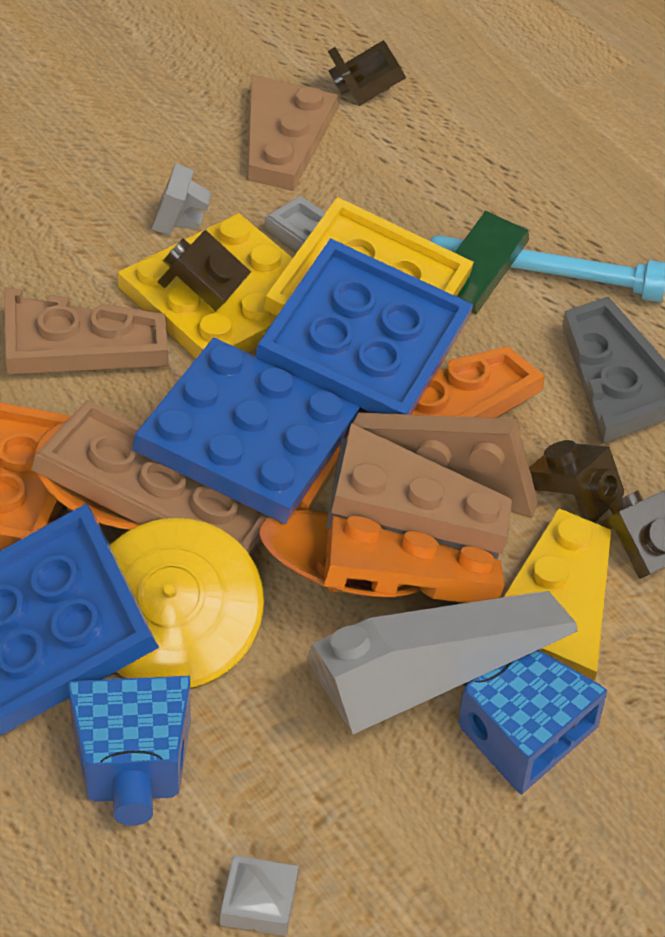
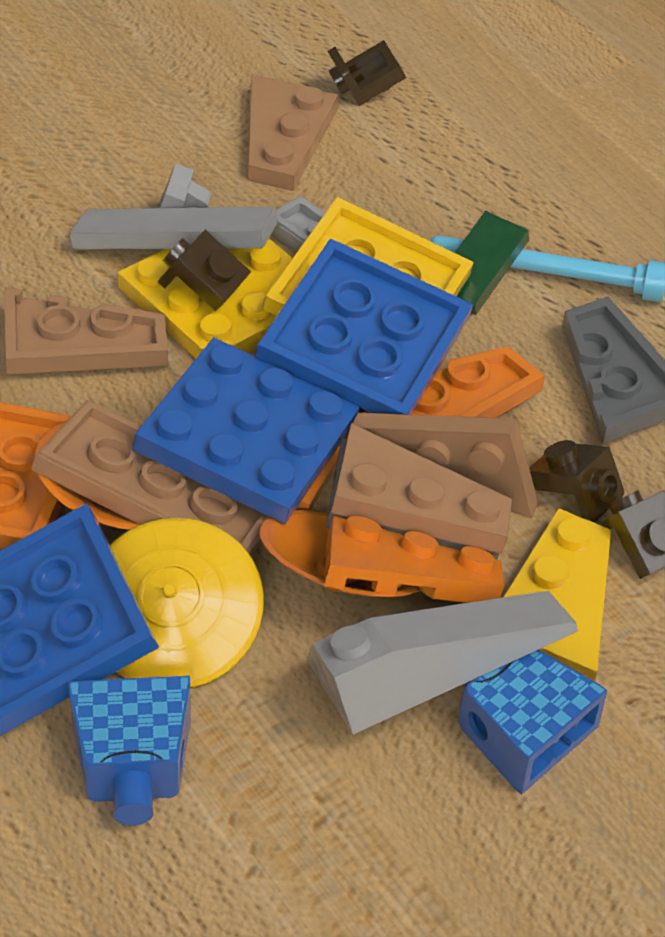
(167, 226): none -> light grey tile
(259, 895): light grey tile -> none

